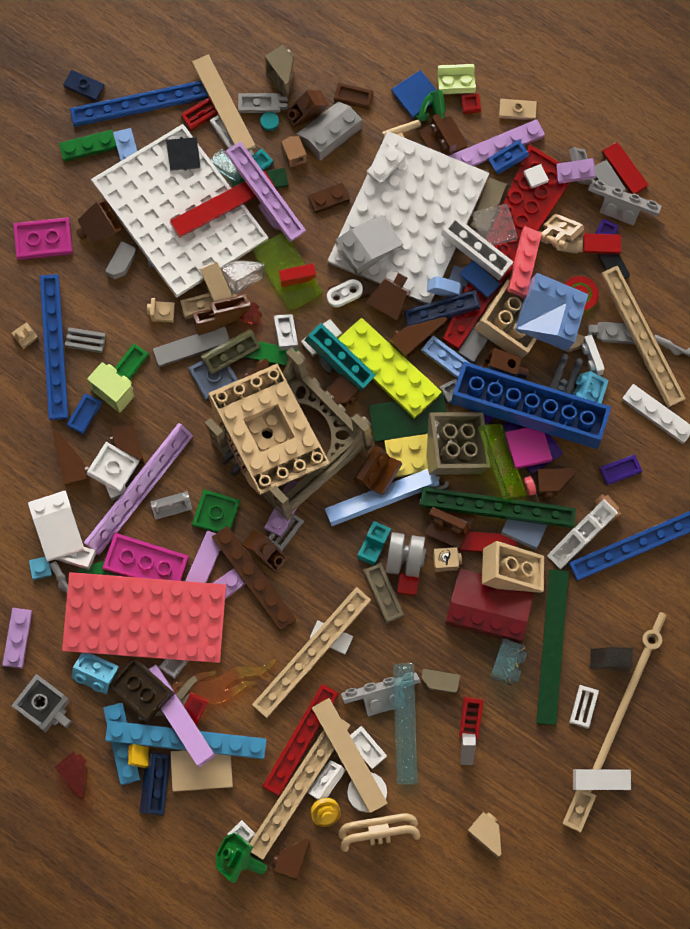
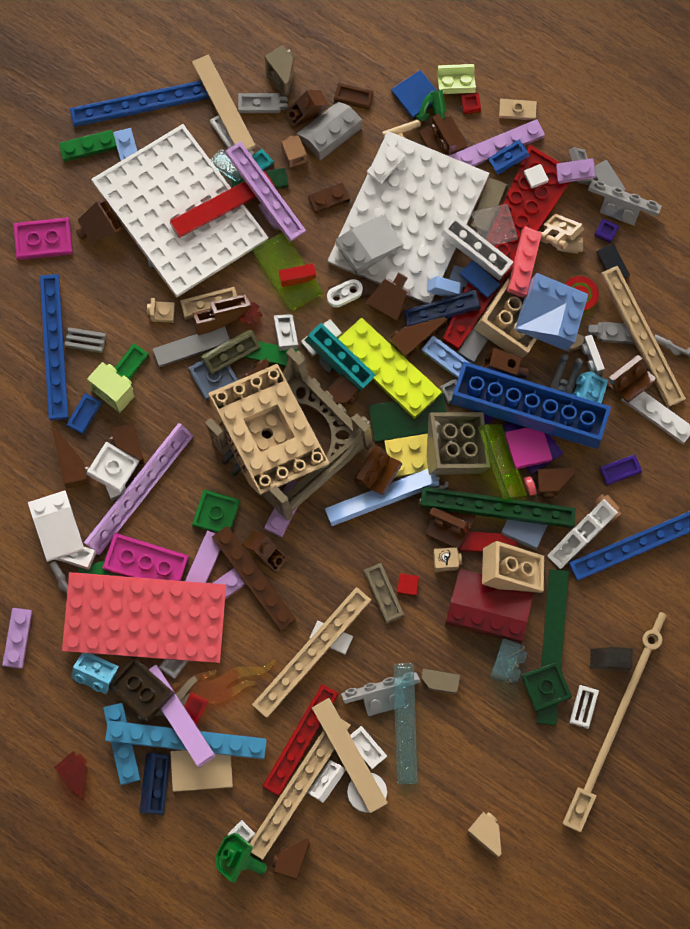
(25, 335): tan tile -> none
(40, 568): medium azure plate -> none
(50, 713): light grey hinge -> none
(83, 85): dark blue plate -> none
(121, 261): light grey piece -> none
(138, 756): yellow tile -> none
(171, 505): light grey hinge -> none
(183, 153): black piece -> none
(197, 123): red tile -> none
(215, 282): tan tile -> none
(242, 274): clear slope -> none
(269, 121): teal tile -> none
(292, 533): light grey tile -> none
(325, 812): yellow plate -> none
(373, 543): teal slope -> none
(378, 829): tan piece -> none
(399, 552): light grey wheel -> none
(467, 749): light grey piece -> none
(471, 700): red slope -> none
(546, 686): none -> dark green tile
(601, 243): red tile -> none
(601, 779): white tile -> none
(625, 168): red tile -> none
(631, 379): none -> reddish brown bracket

